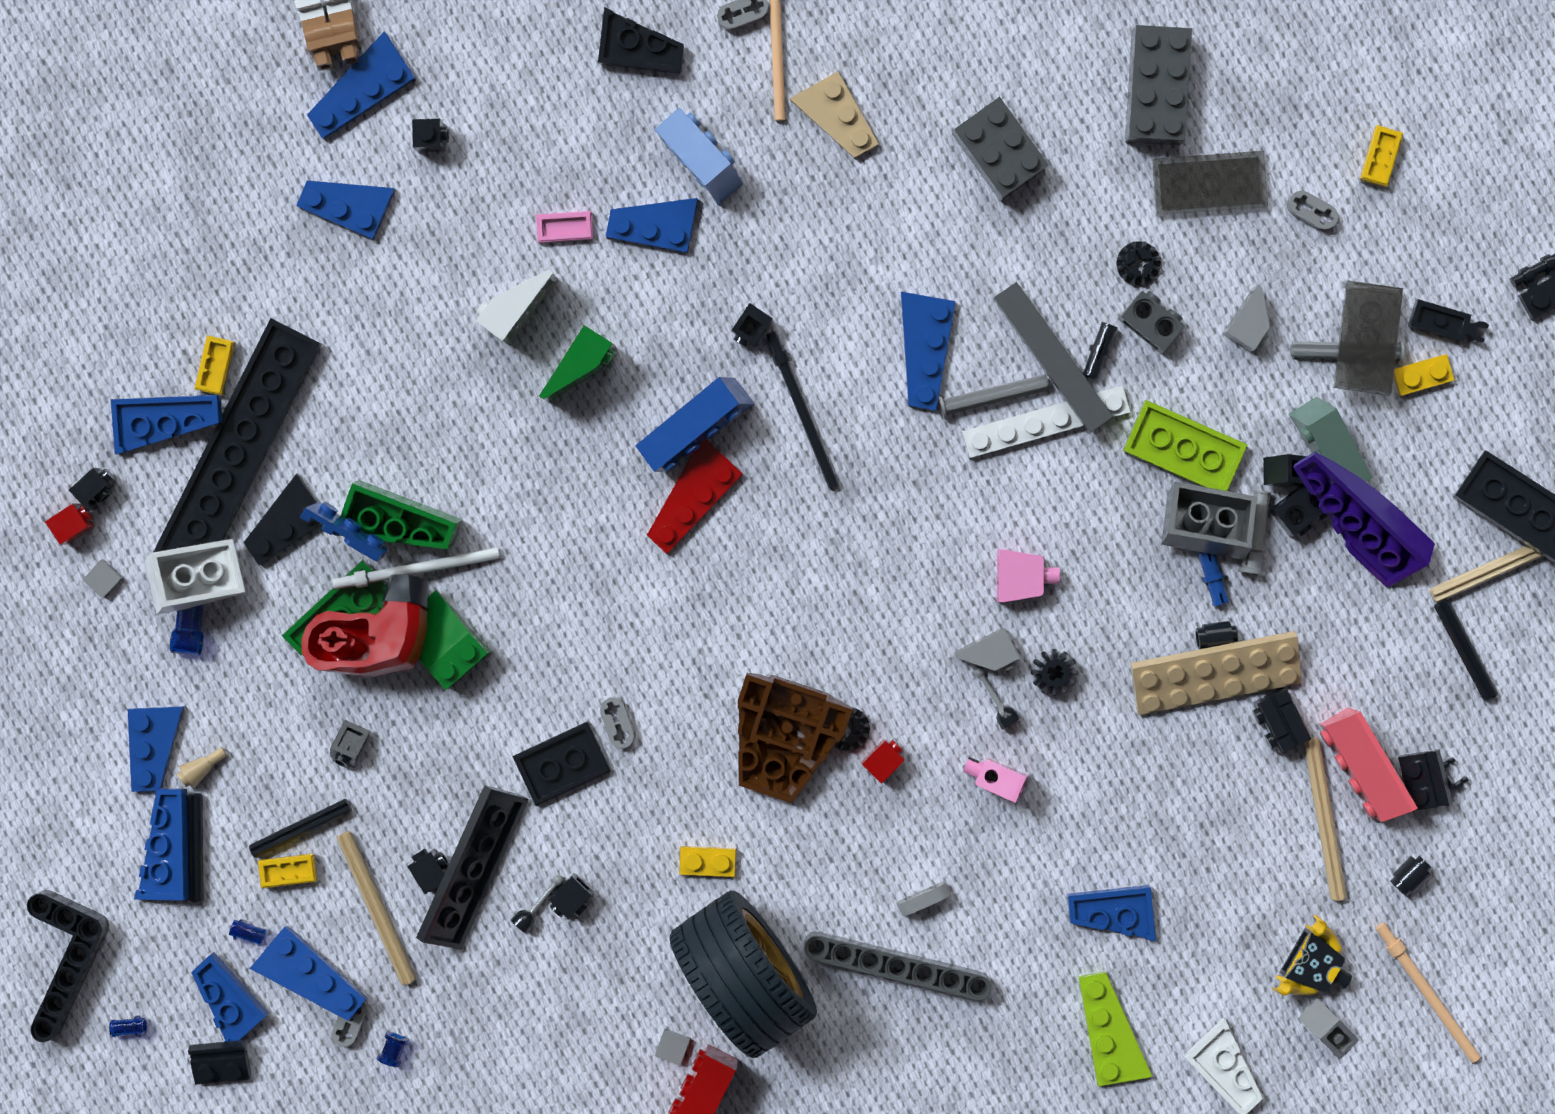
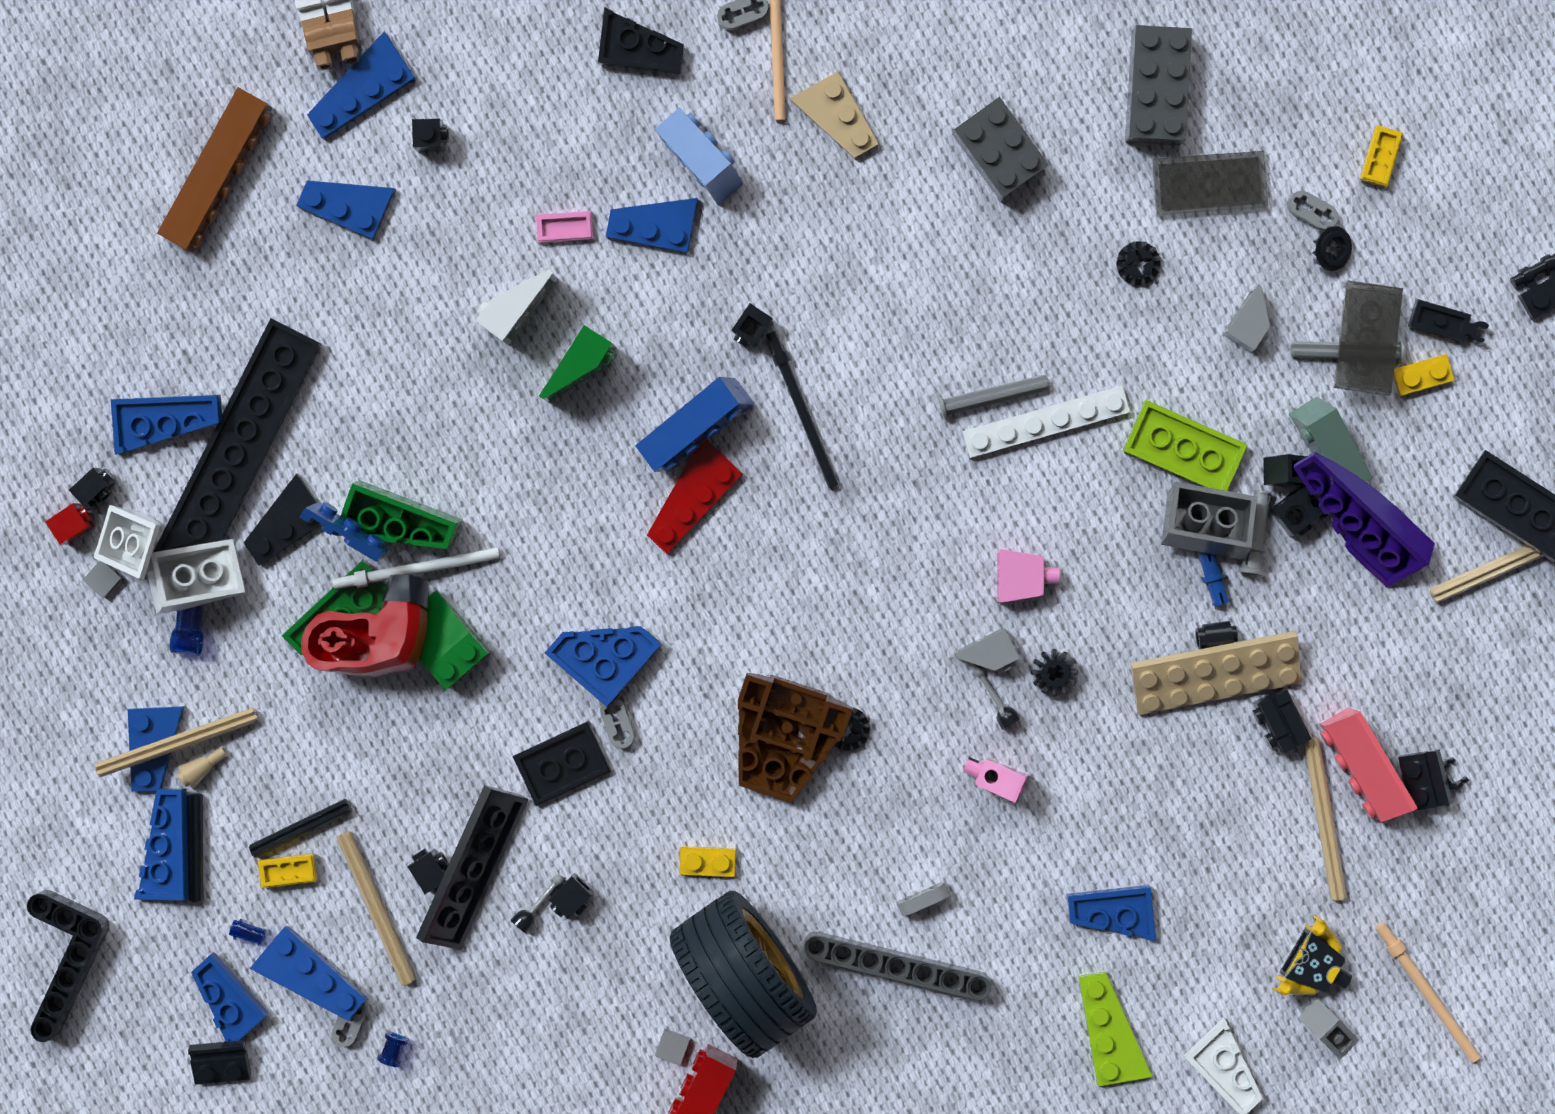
(127, 540): none -> white slope
(128, 1027): clear blue pin -> none
(176, 742): none -> tan axle
(215, 170): none -> dark orange brick
(215, 365): yellow plate -> none
(348, 744): bracket -> none
(604, 658): none -> blue plate
(883, 760): red brick -> none
(926, 340): blue wing -> none
(1053, 357): dark grey tile -> none
(1092, 368): black pin -> none
(1147, 327): dark grey brick -> none
(1339, 255): none -> black gear
(1411, 875): black brick -> none
(1466, 650): black axle -> none

